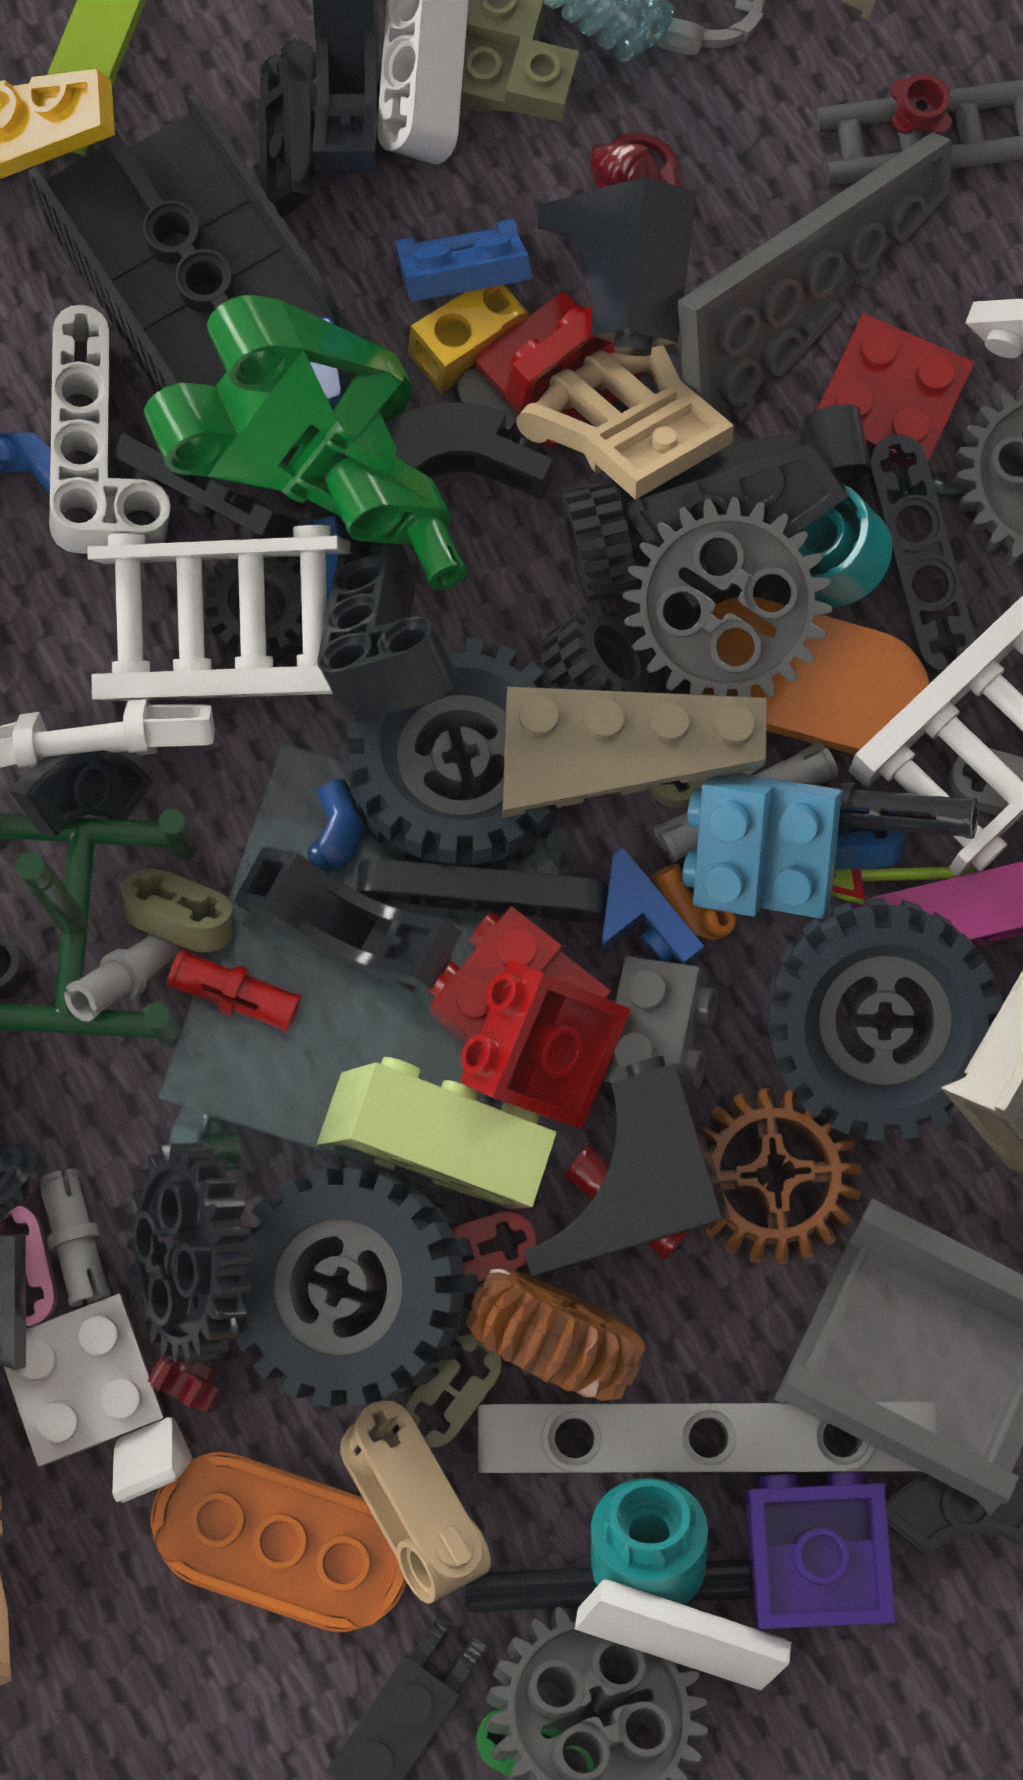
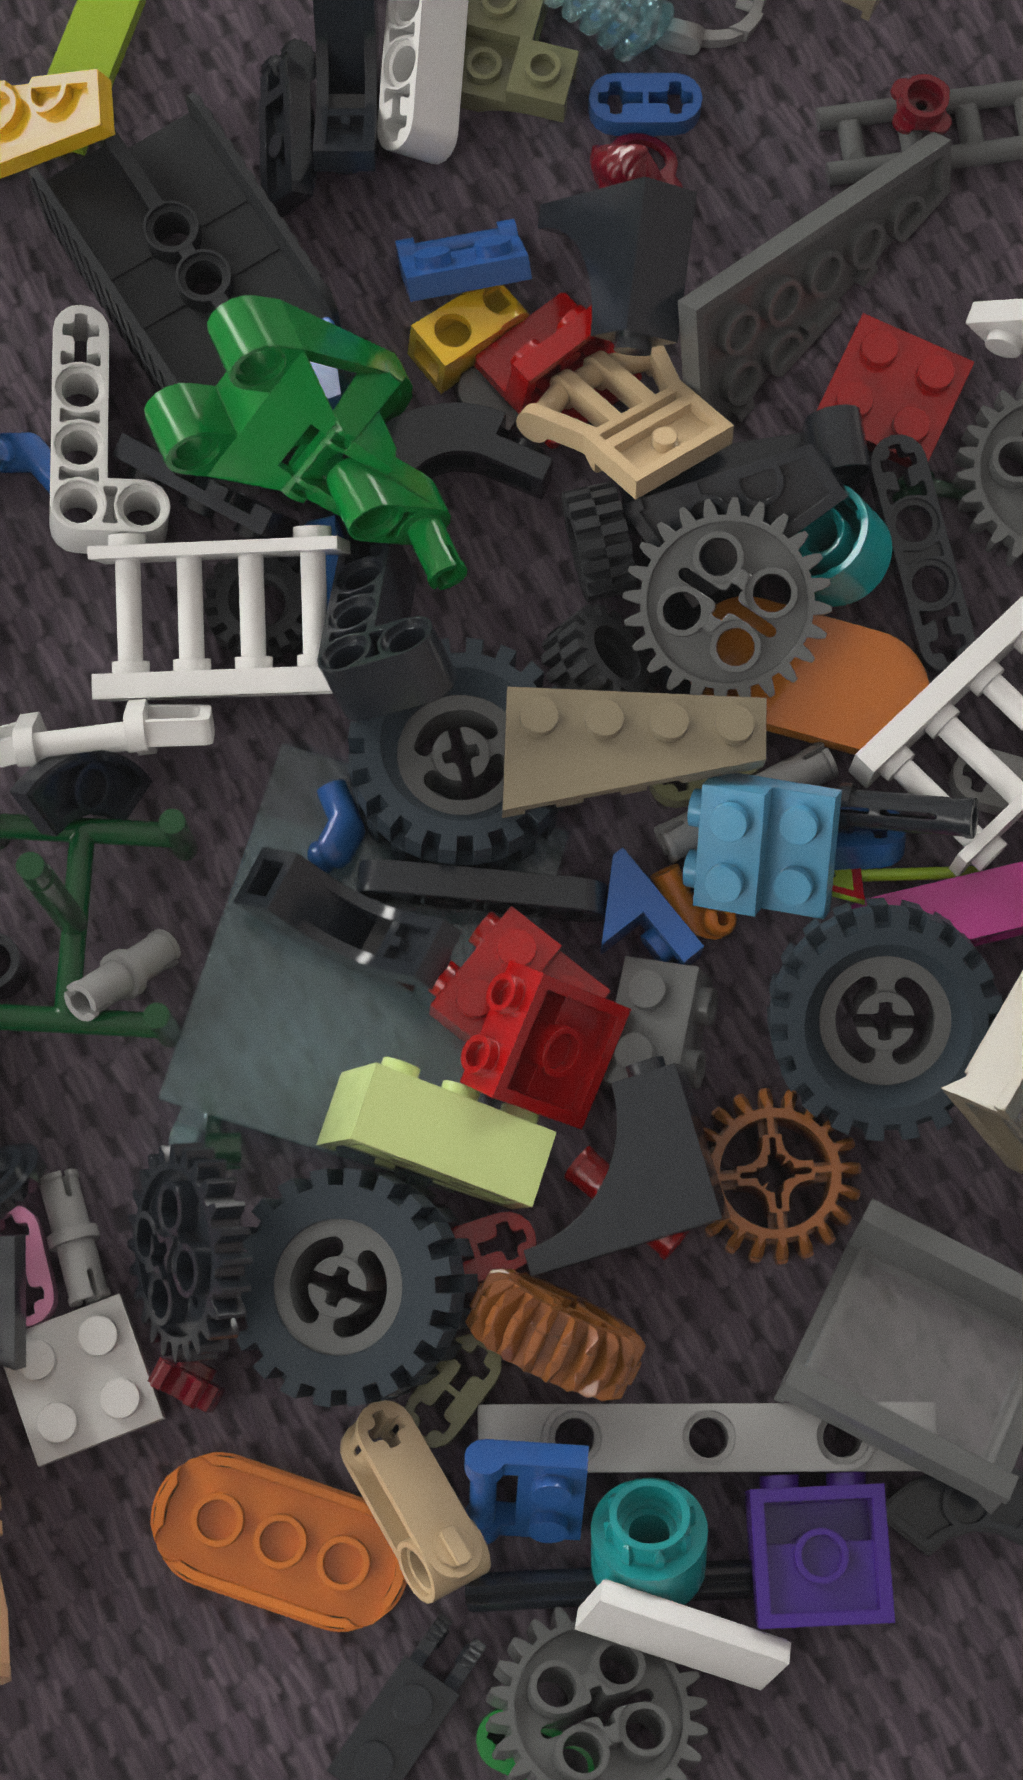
(148, 1459): white slope -> none
(177, 910): olive beam -> none
(234, 990): red pin -> none
(548, 1489): none -> blue plate
(645, 103): none -> blue beam

